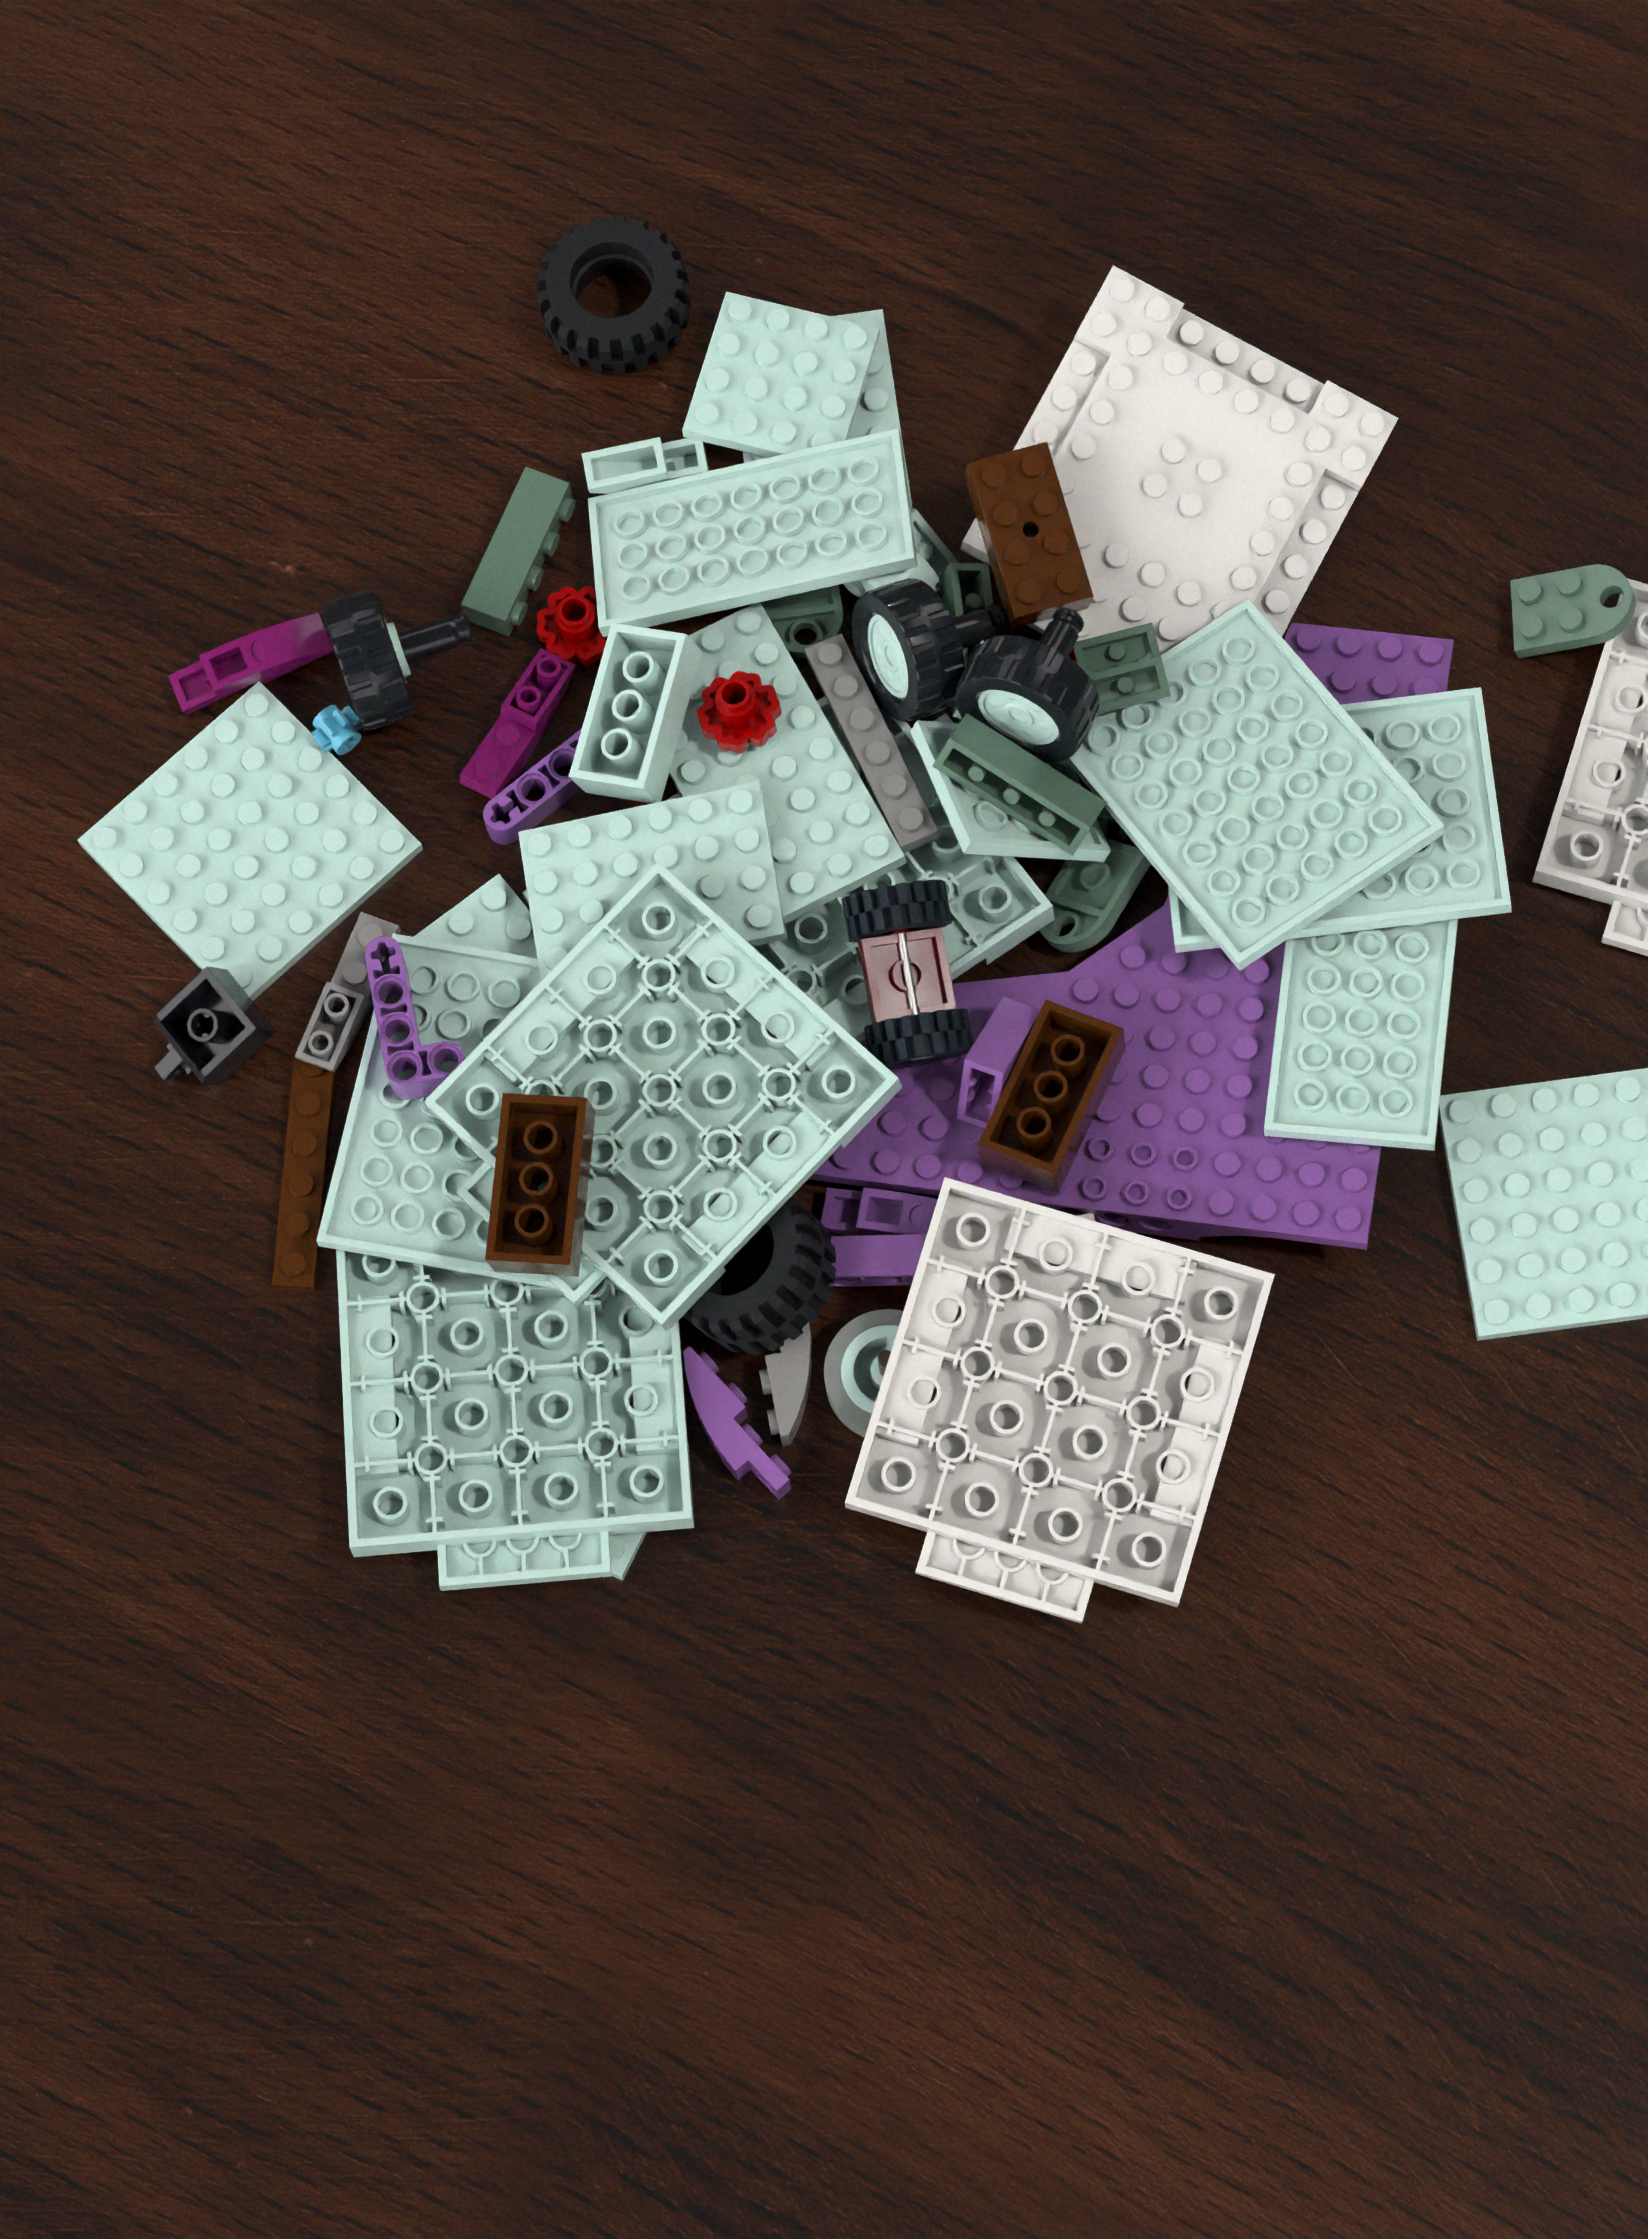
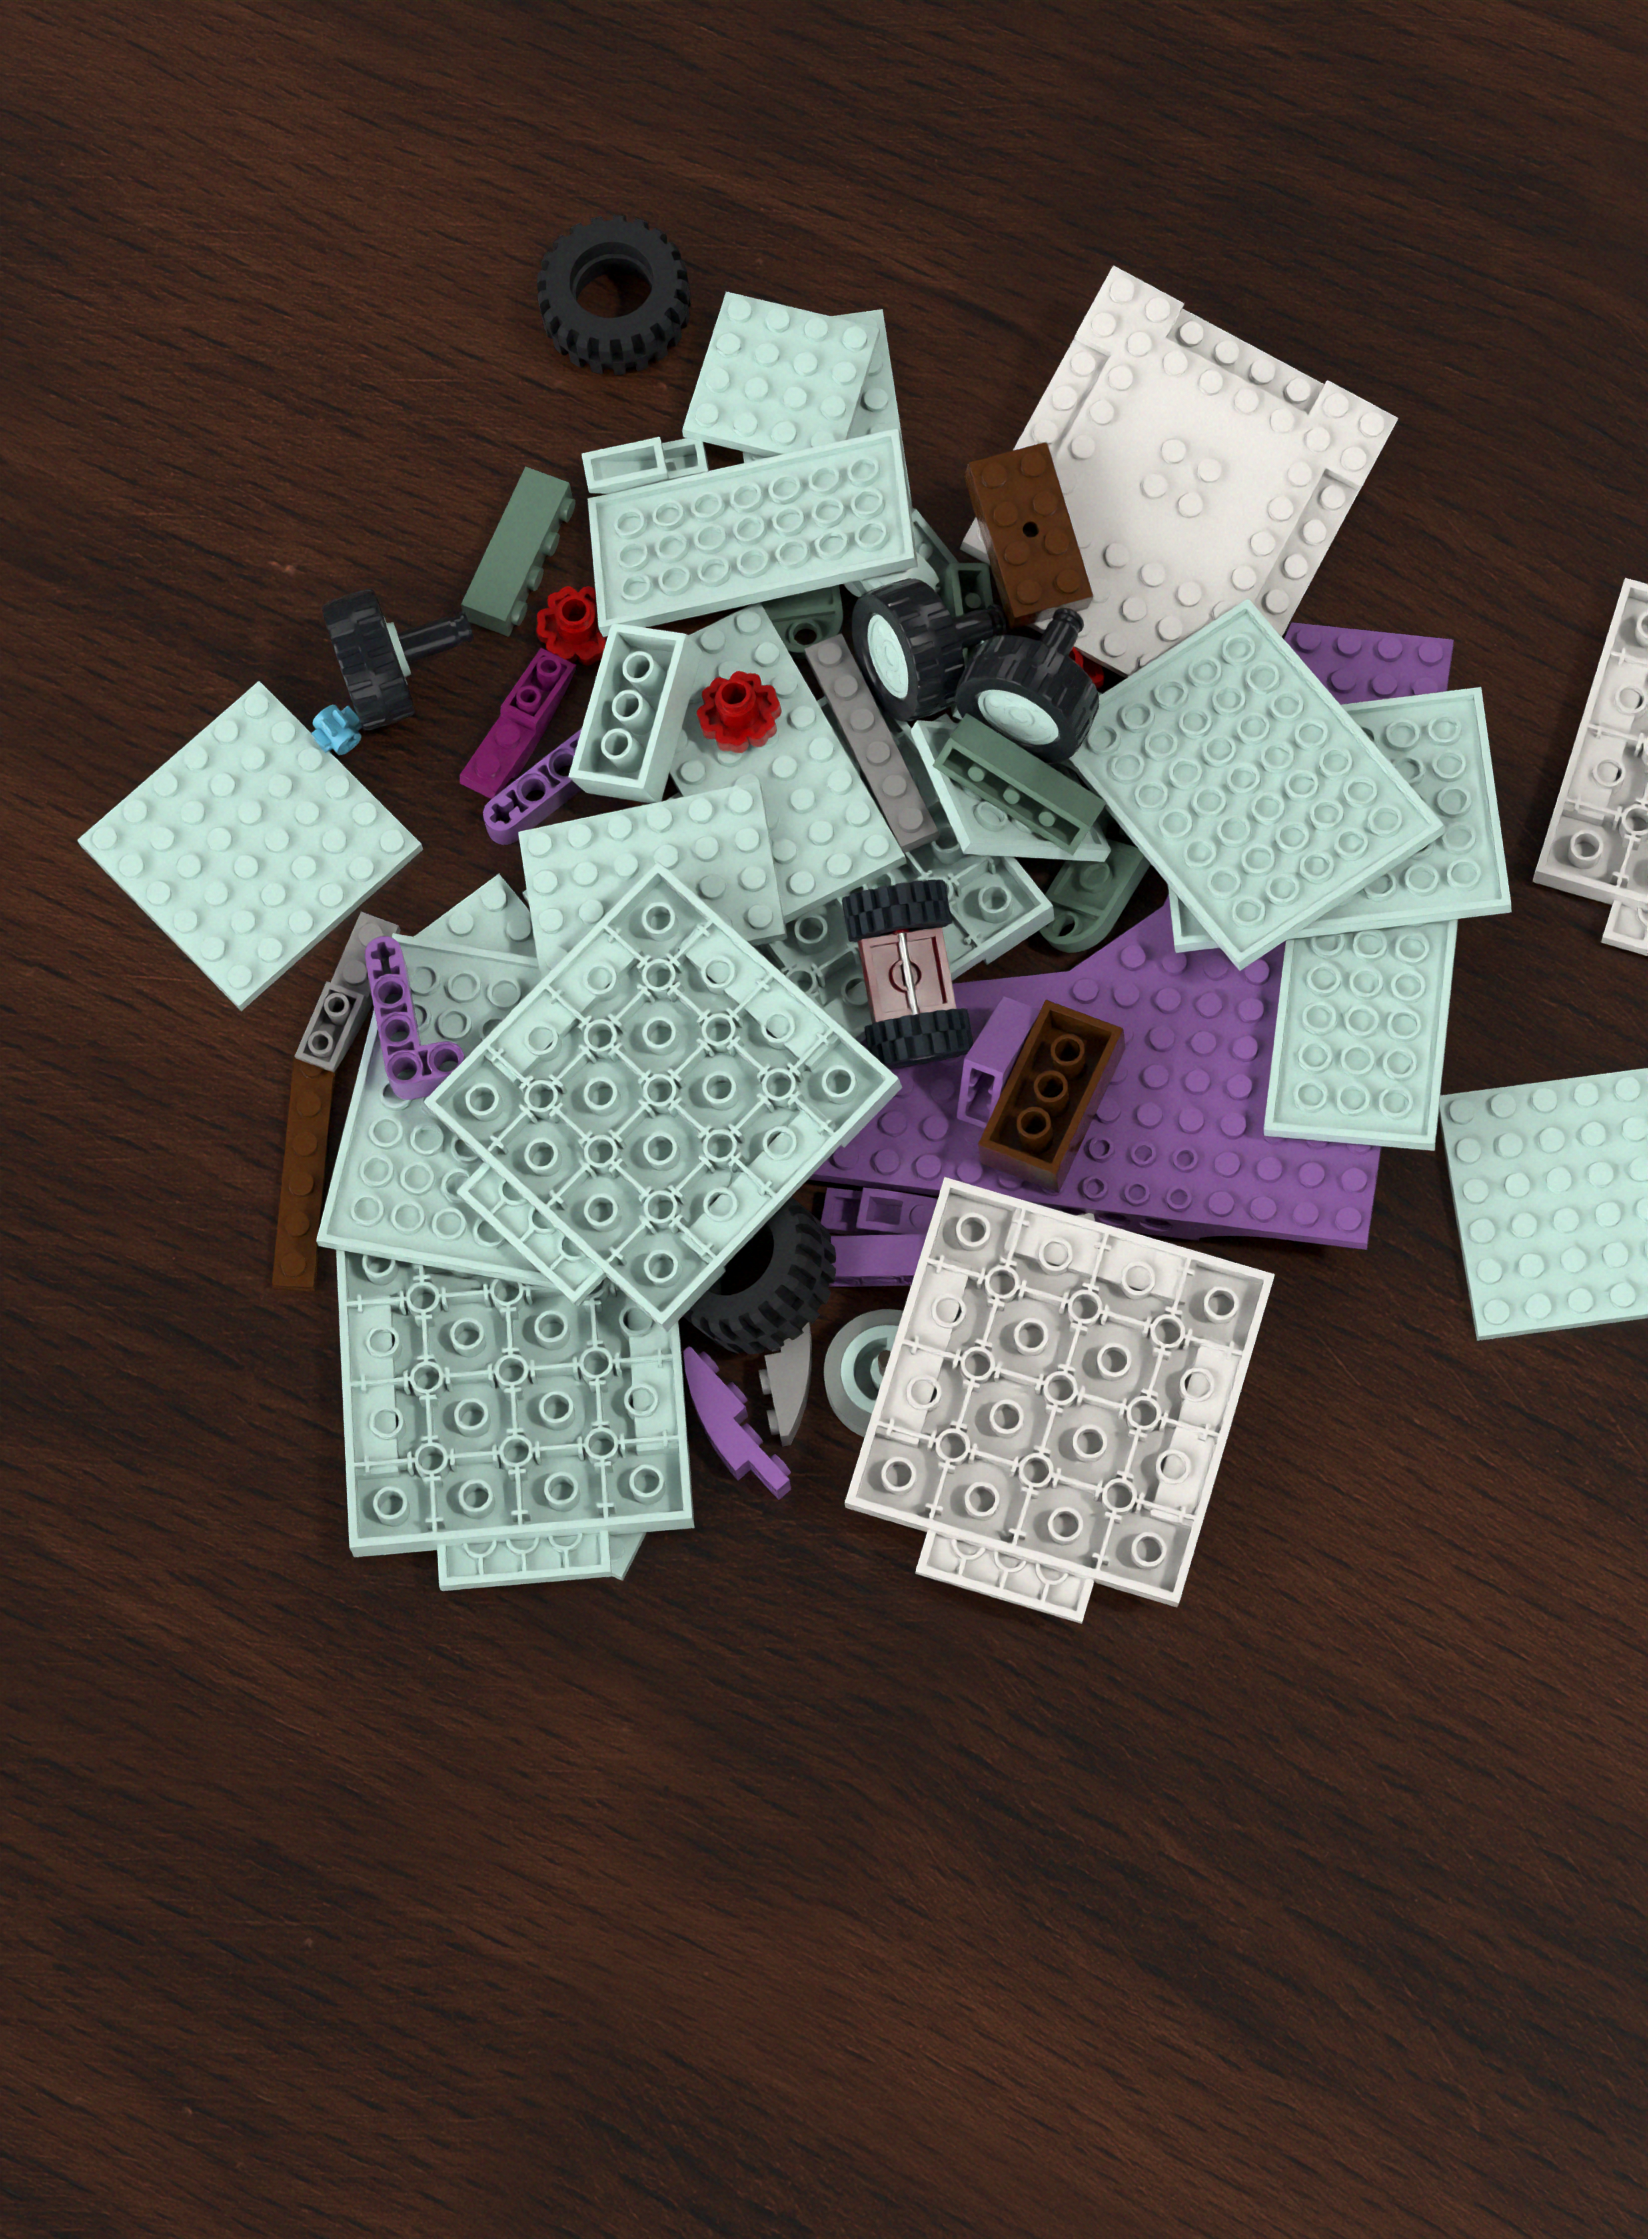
(210, 1028): black hinge -> none
(251, 659): magenta slope -> none
(539, 1144): reddish brown brick -> none
(1124, 667): sand green slope -> none
(1568, 609): sand green plate -> none

